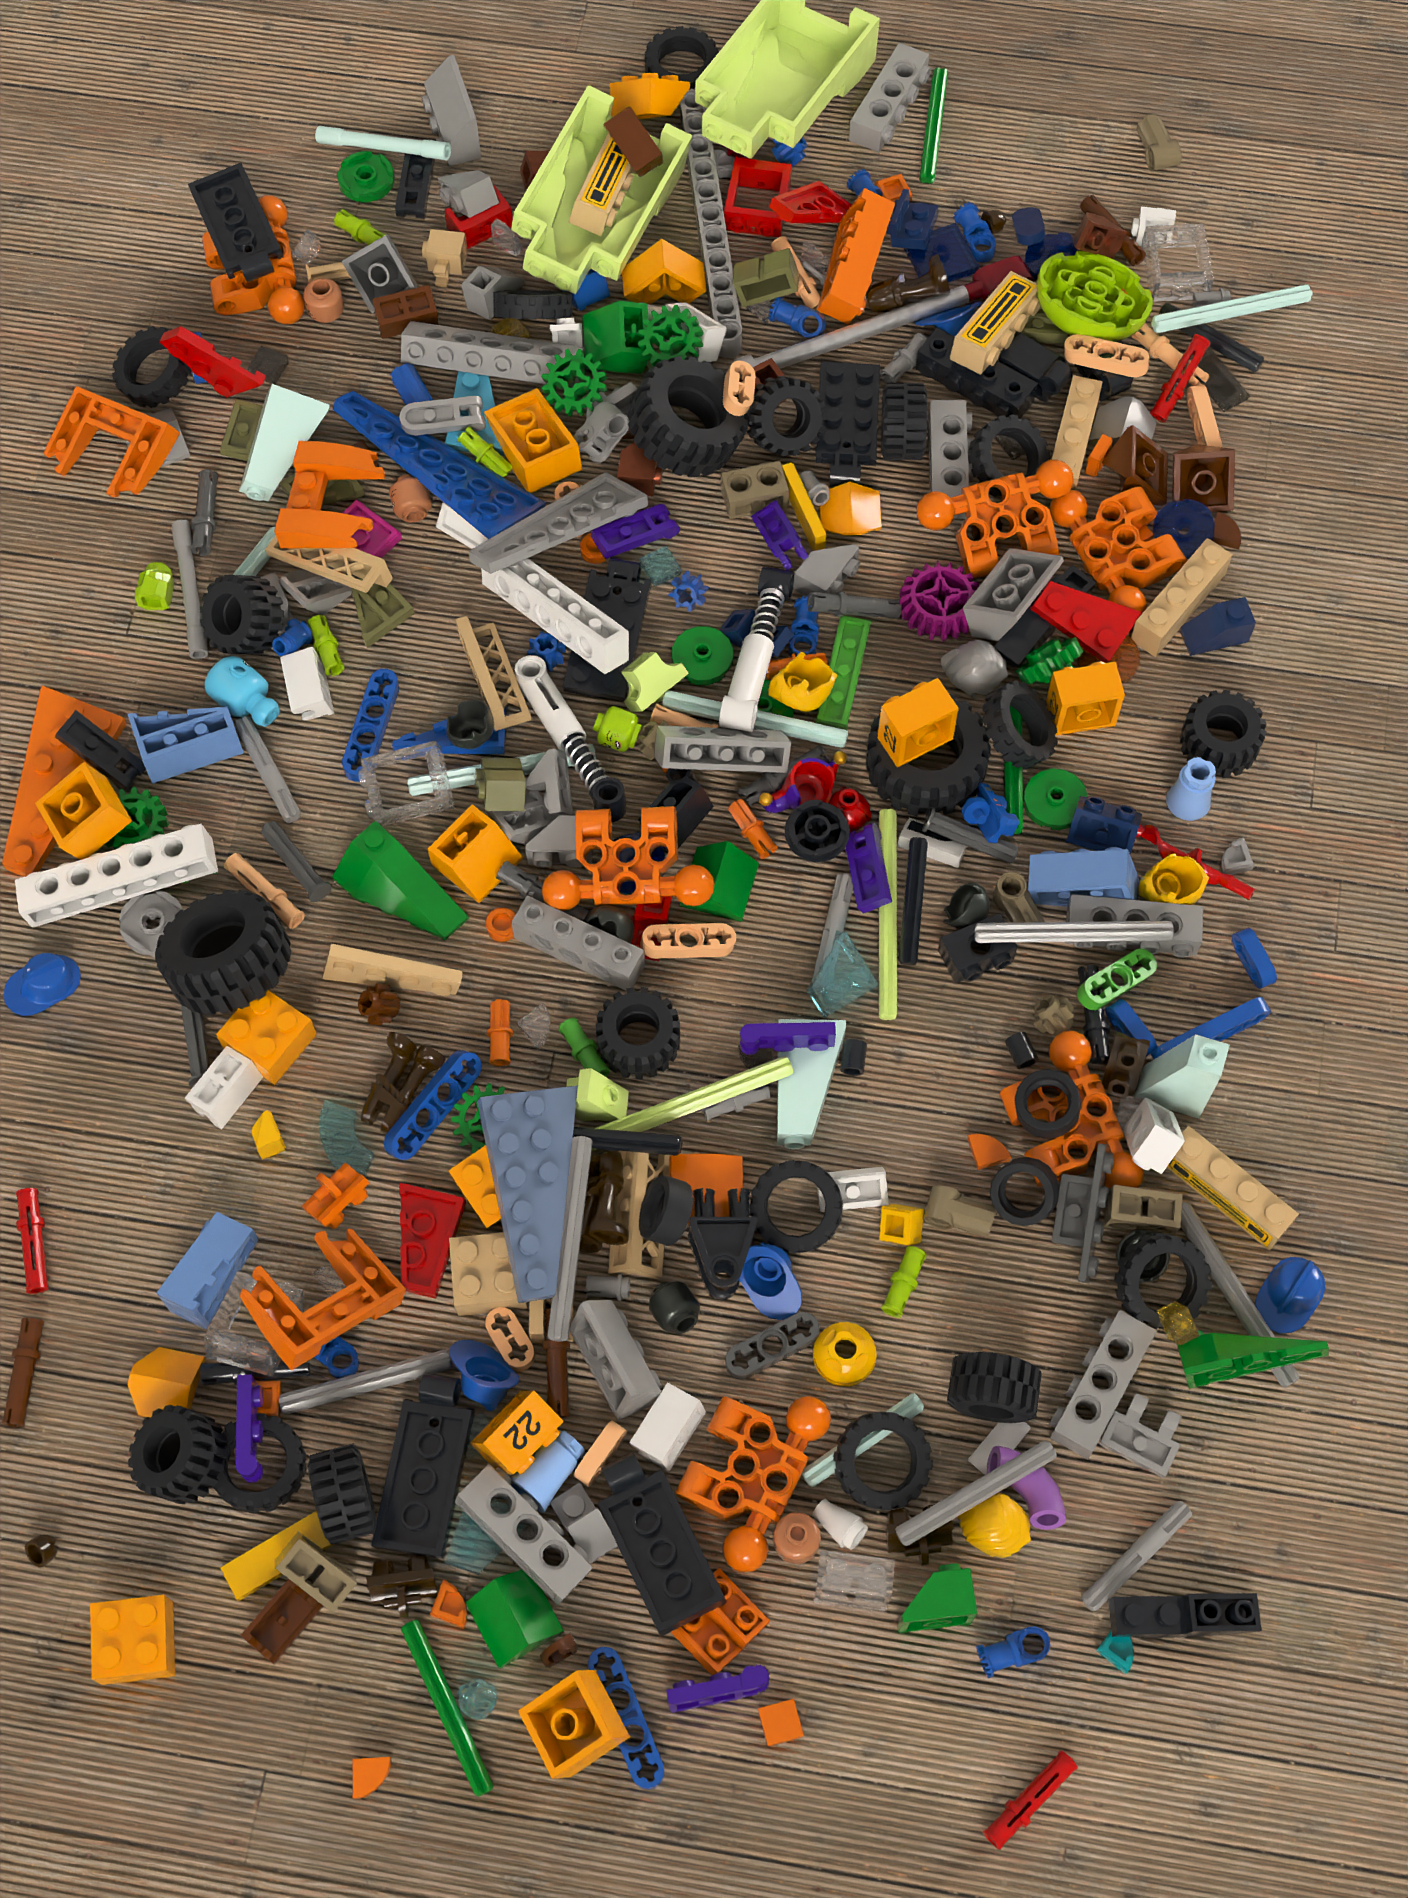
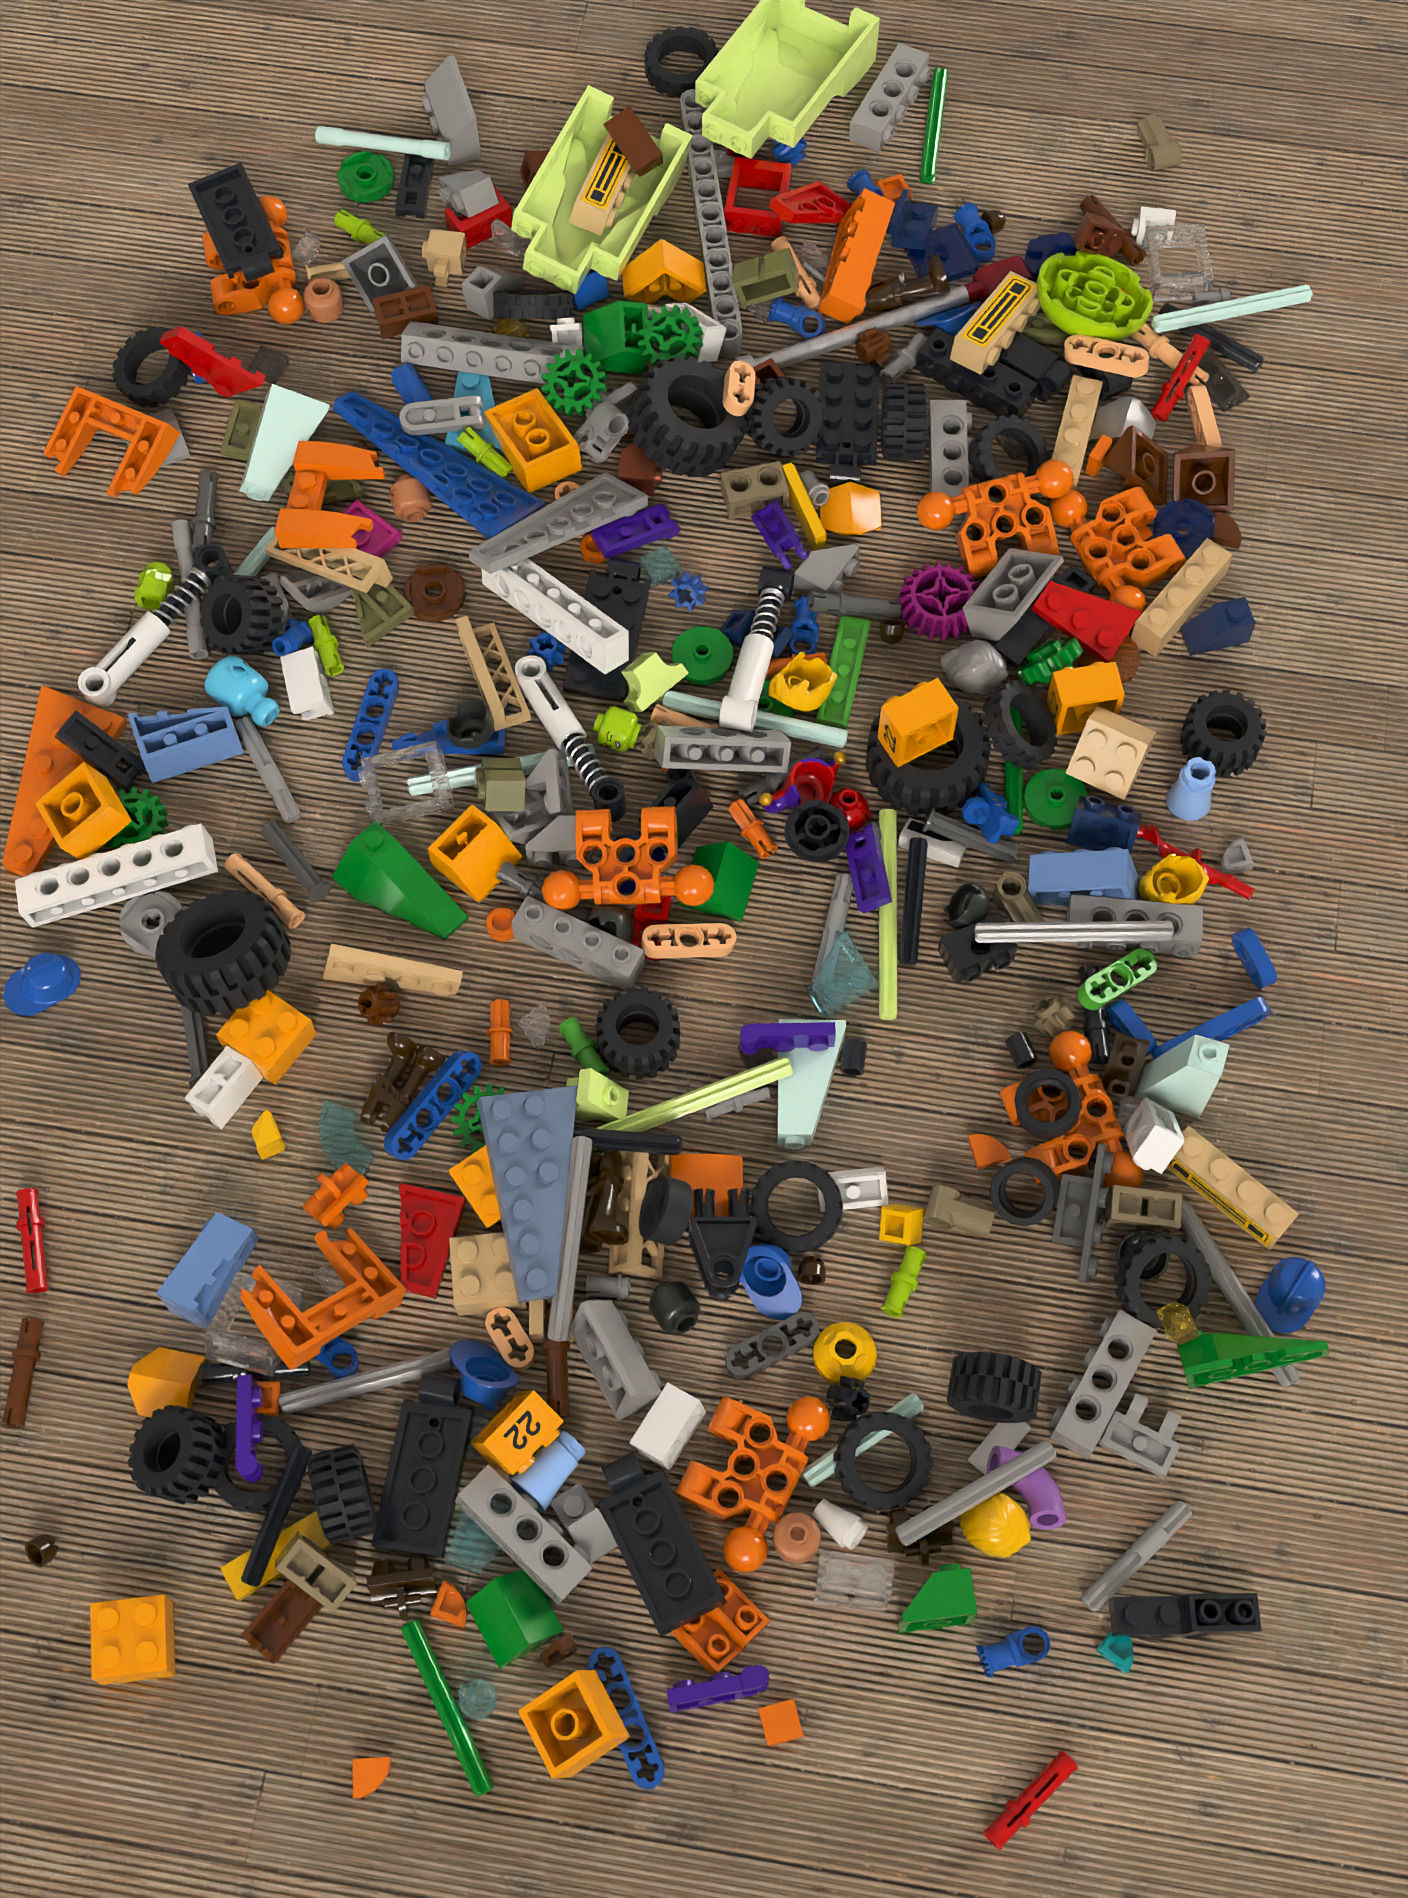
(151, 629): none -> piece
(276, 1515): none -> black axle
(440, 607): none -> reddish brown tile
(459, 528): white tile -> none
(600, 1453): light nougat beam -> none
(649, 95): light orange slope -> none
(811, 1271): none -> dark brown hinge
(848, 1398): none -> black gear
(873, 346): none -> reddish brown gear
(892, 631): none -> dark brown hinge
(1028, 226): dark blue tile -> none
(1110, 752): none -> tan brick

